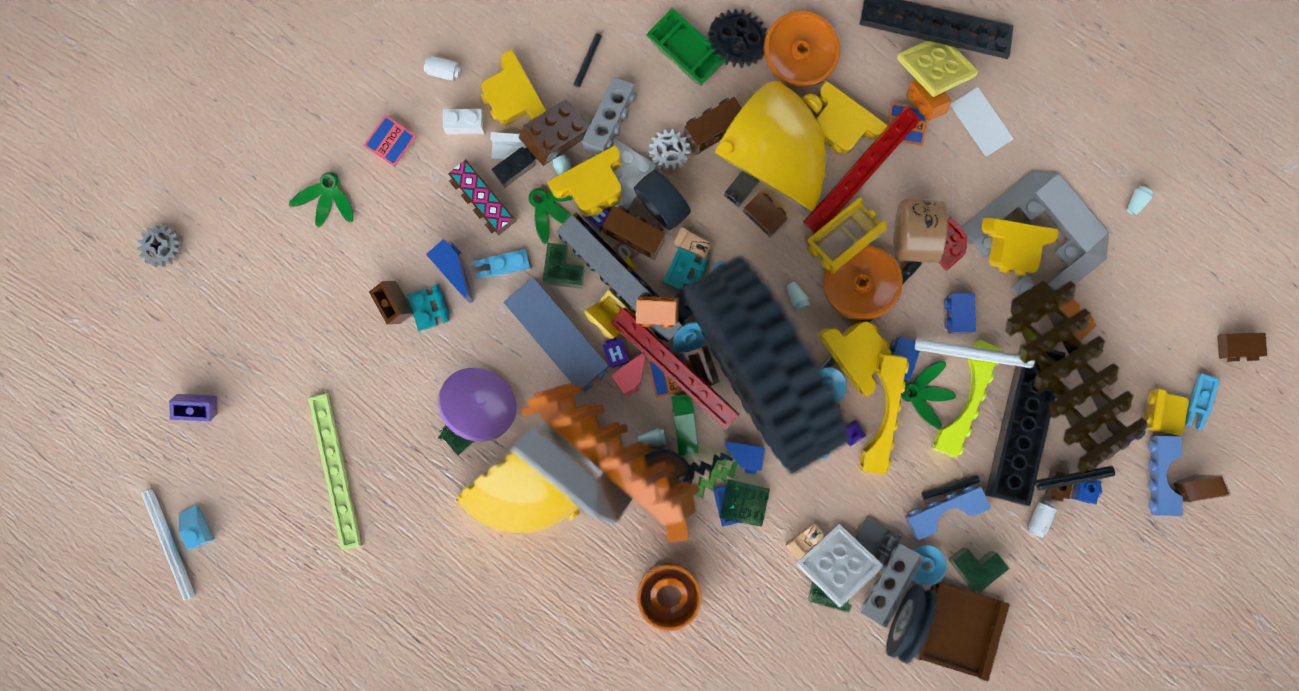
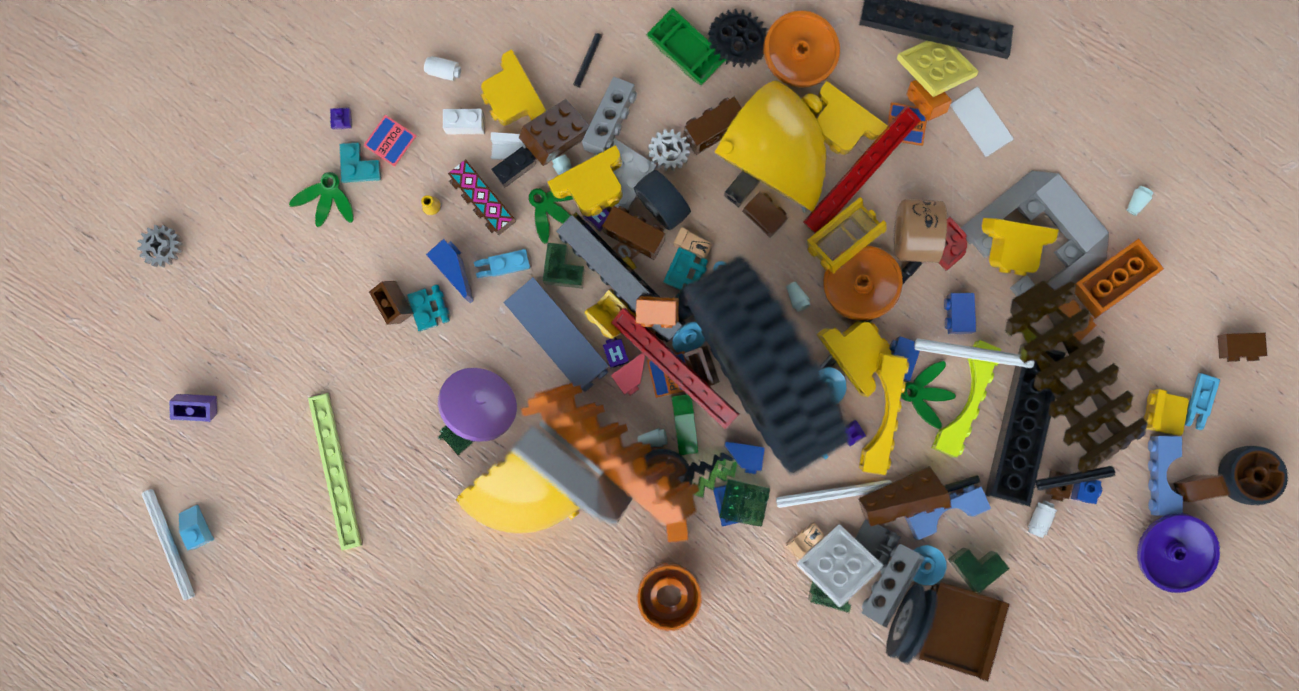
(340, 118): none -> dark purple tile
(353, 168): none -> teal plate
(433, 208): none -> yellow cone
(829, 494): none -> white axle
(905, 497): none -> reddish brown wedge
(1117, 278): none -> orange brick
(1178, 553): none -> dark purple dish
(1239, 469): none -> wheel

